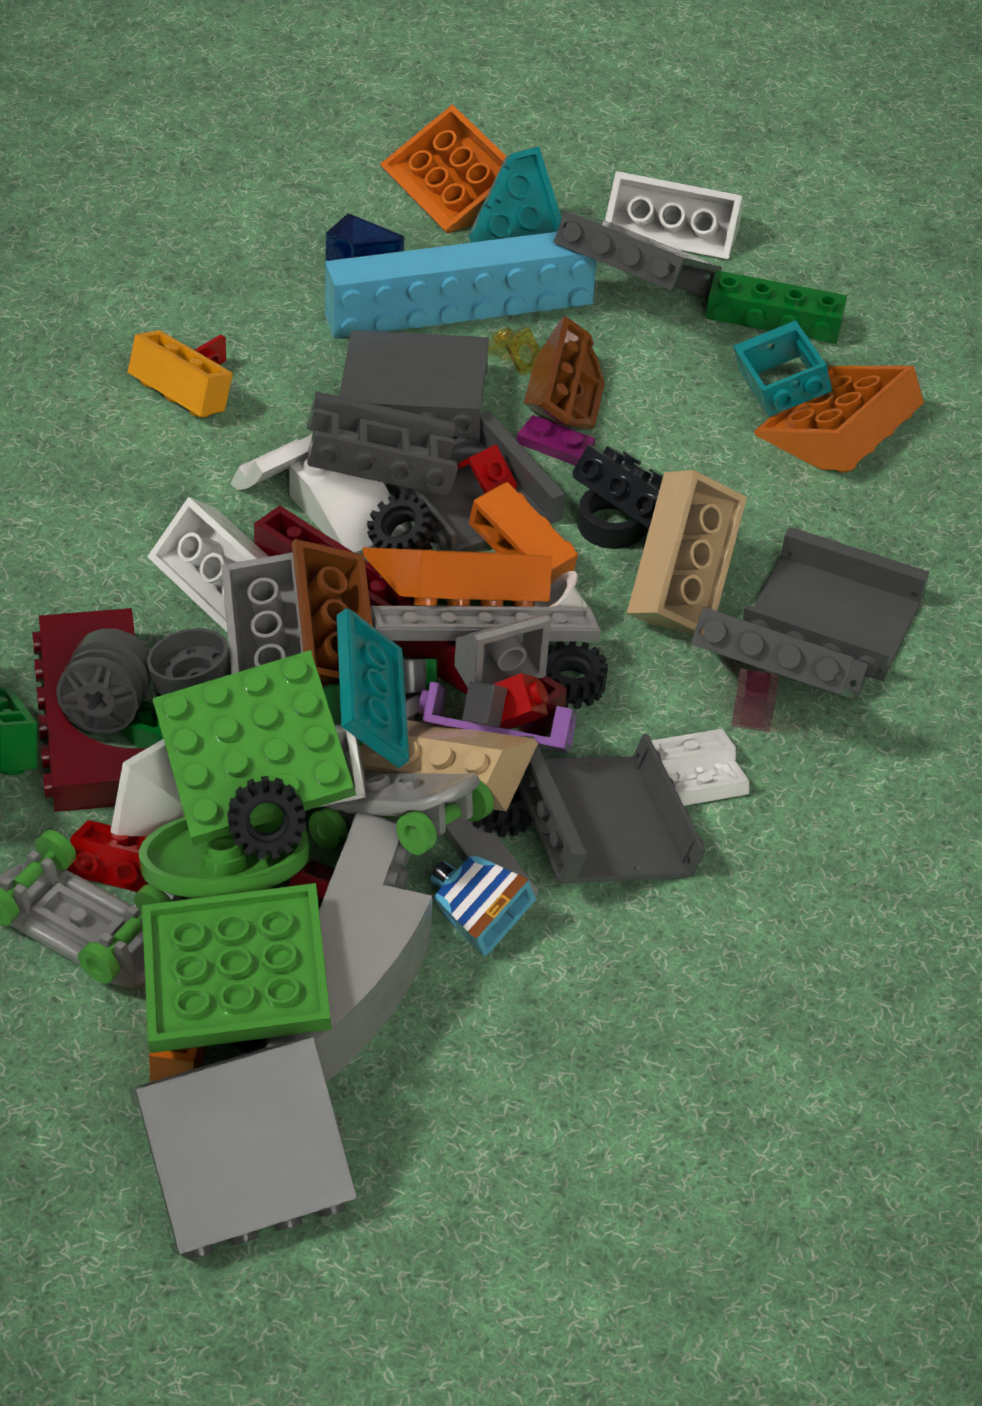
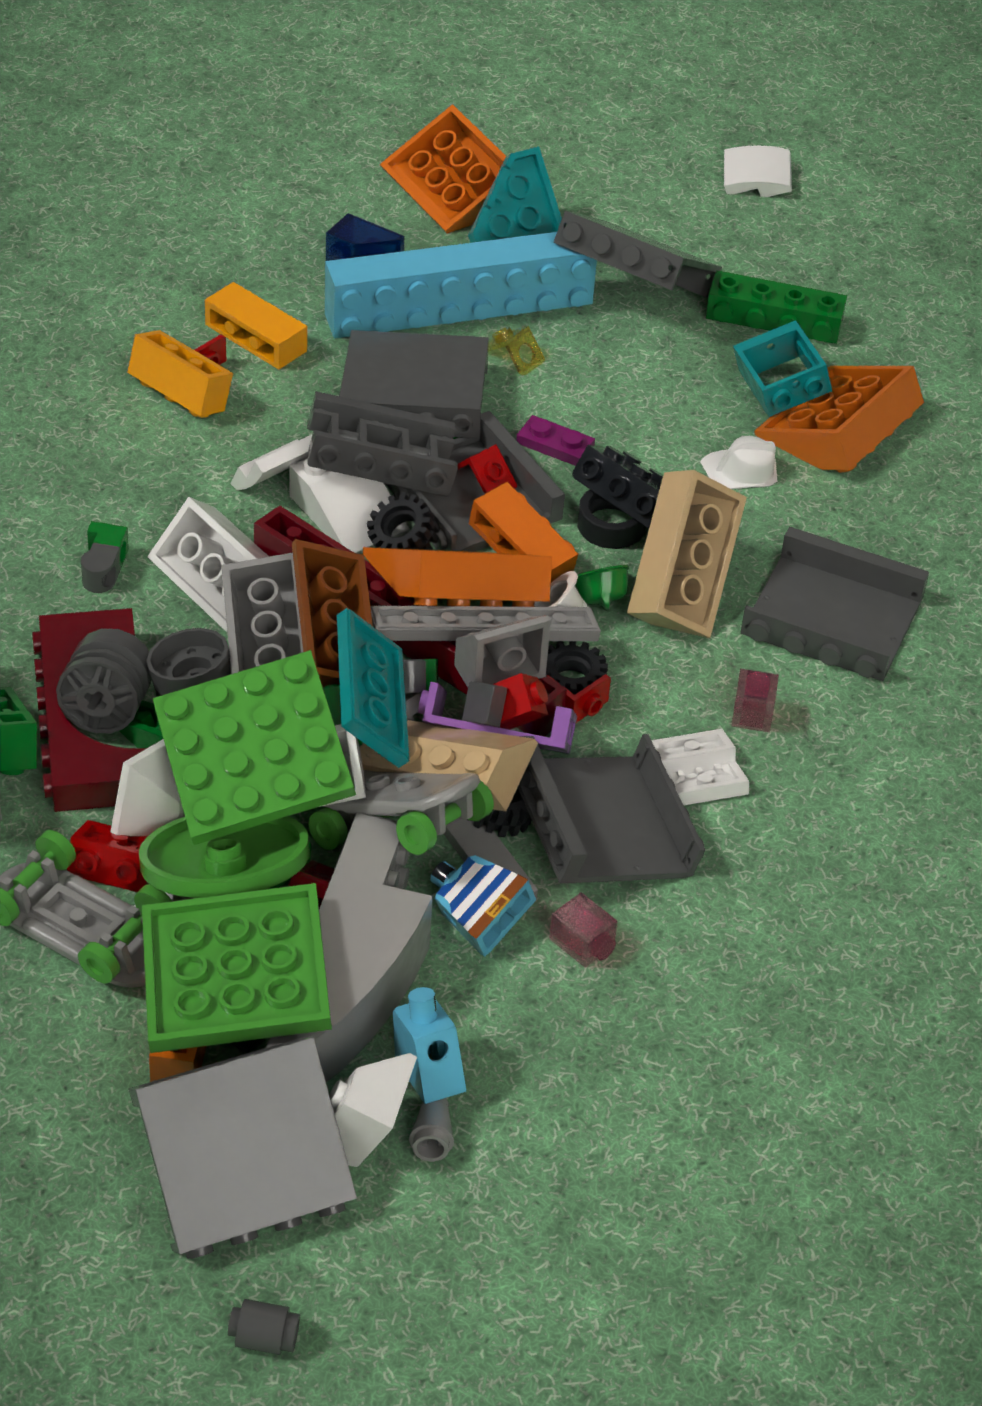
(105, 557): none -> dark grey leg
(256, 325): none -> light orange brick
(264, 1327): none -> dark grey brick
(266, 842): black tyre -> none
(369, 1104): none -> white slope
(424, 1030): none -> medium azure torso
(432, 1131): none -> light grey cone
(566, 378): dark orange wedge -> none
(583, 930): none -> brick
(590, 699): none -> red bracket
(603, 585): none -> green piece
(676, 214): white slope -> none
(744, 465): none -> white piece
(757, 168): none -> white slope
(780, 653): dark grey panel -> none

